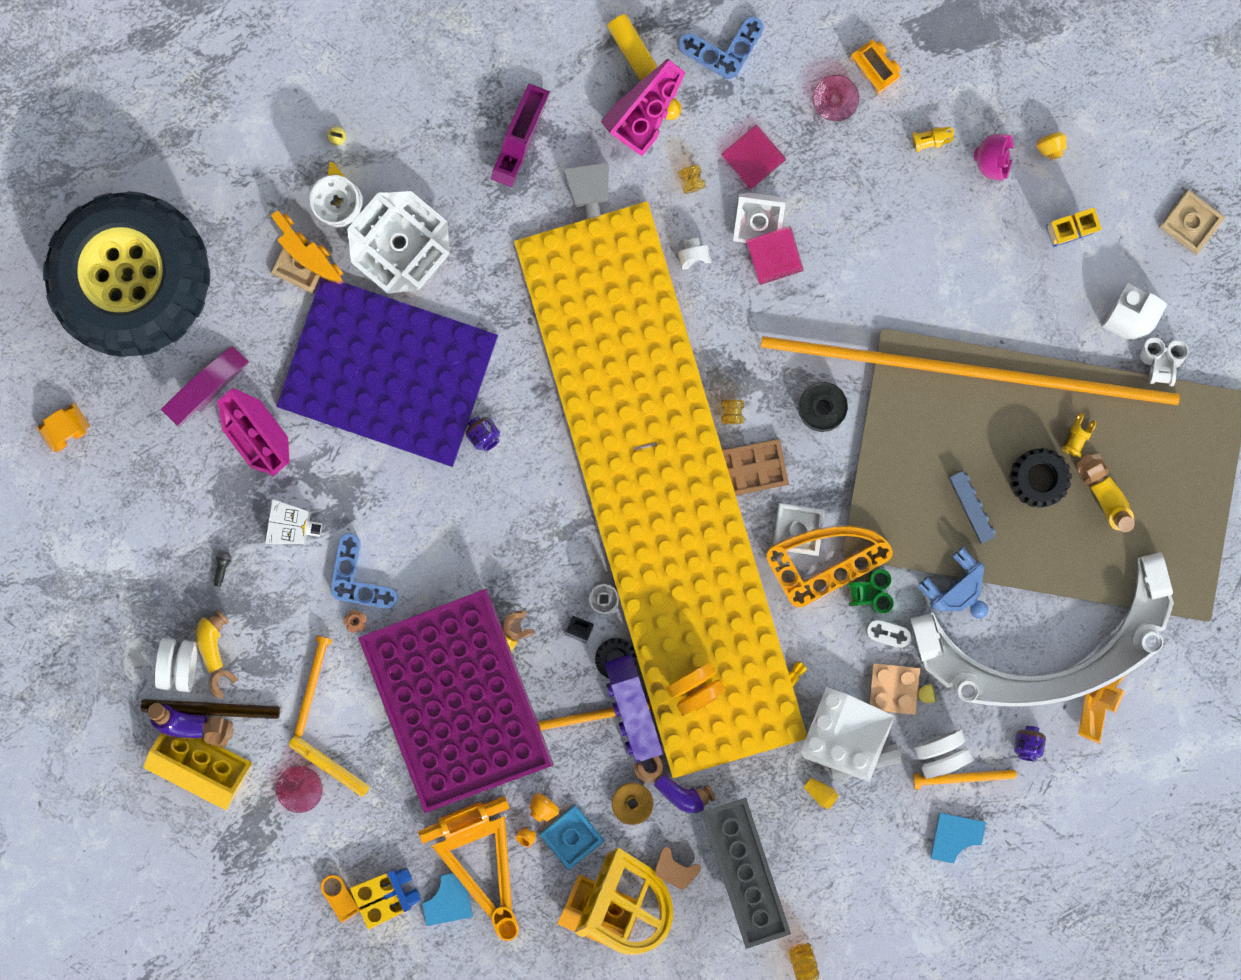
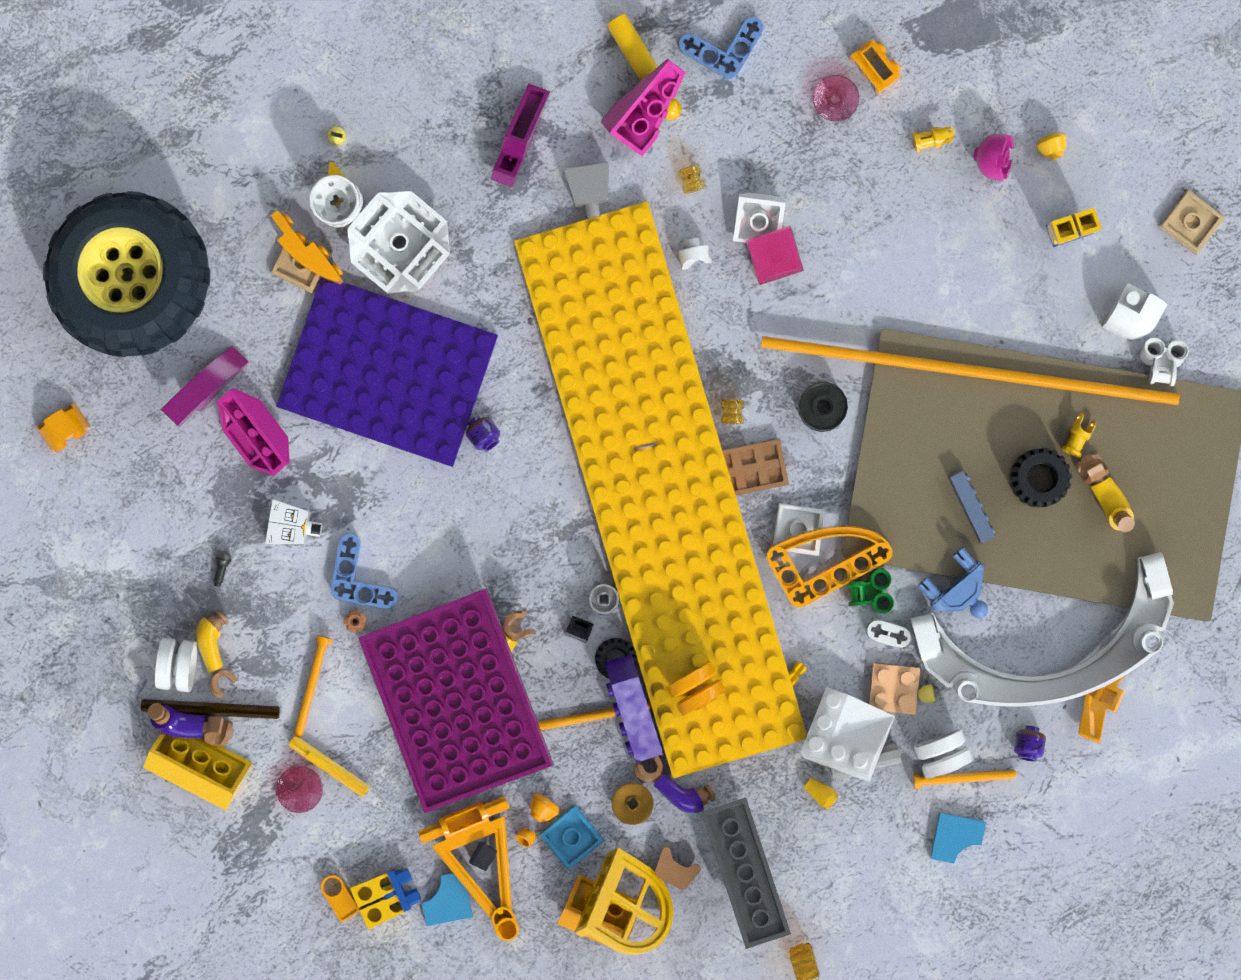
(483, 856): none -> black slope
(753, 157): clear pink tile -> none

